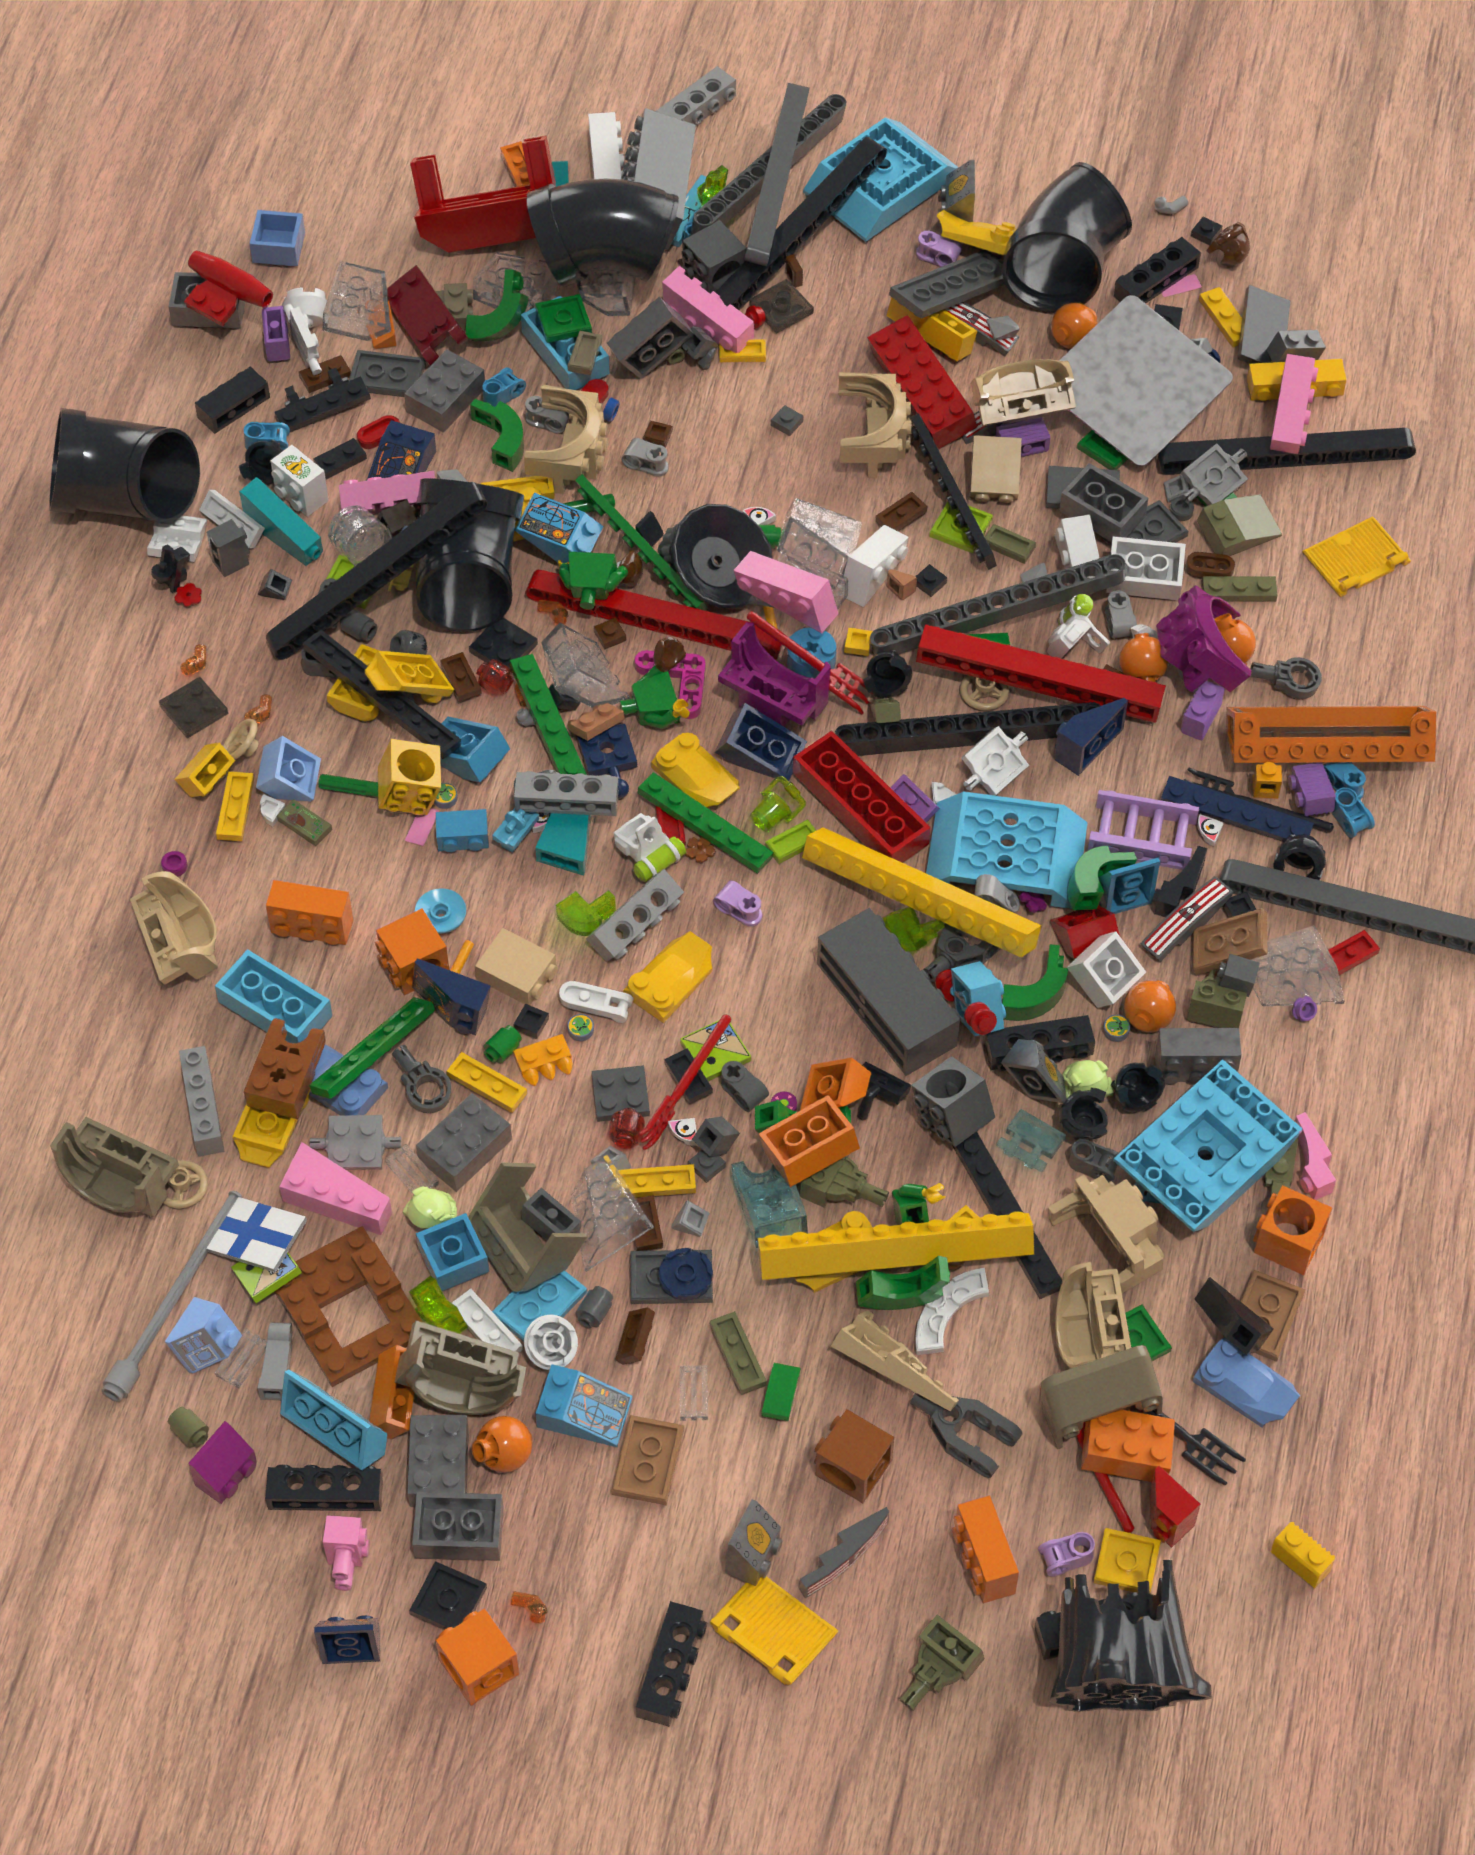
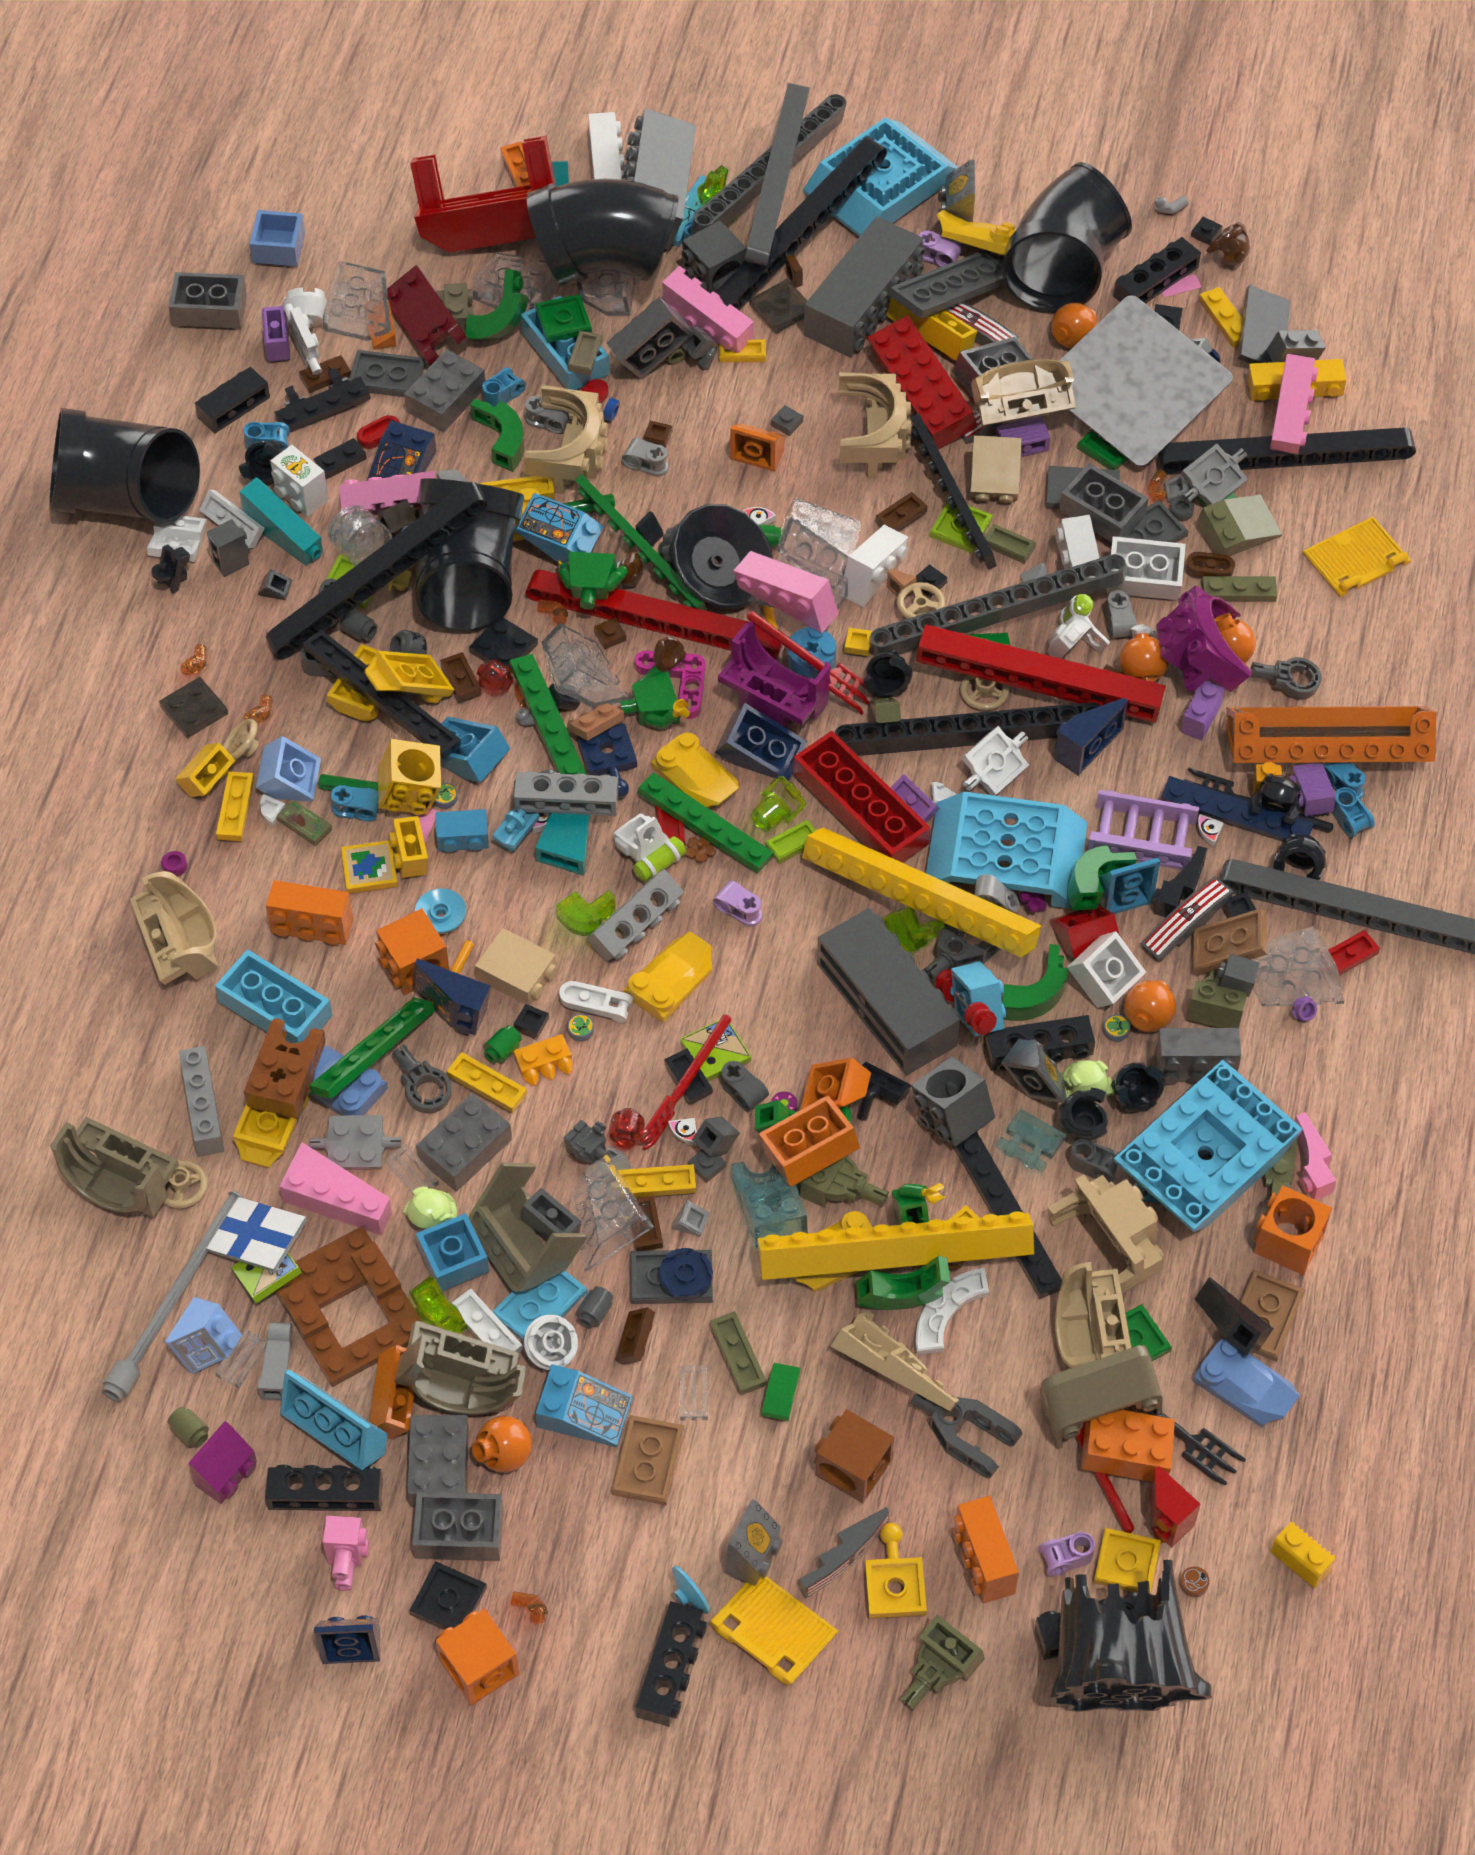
(188, 595): red plant -> none
(223, 287): red plate -> none
(357, 803): none -> dark azure piece
(369, 866): none -> tile
(409, 847): none -> yellow brick
(586, 1142): none -> dark grey piece
(620, 1089): dark grey plate -> none
(688, 1591): none -> medium azure dish
(702, 97): light grey brick -> none
(756, 446): none -> orange slope
(757, 315): red plate -> none
(858, 288): none -> dark grey brick
(894, 1569): none -> yellow plate
(921, 603): none -> tan piece
(980, 359): none -> flat silver slope
(1002, 327): light grey slope -> none
(1155, 484): none -> clear orange arm
(1194, 1581): none -> dark orange tile
(1281, 791): none -> black helmet

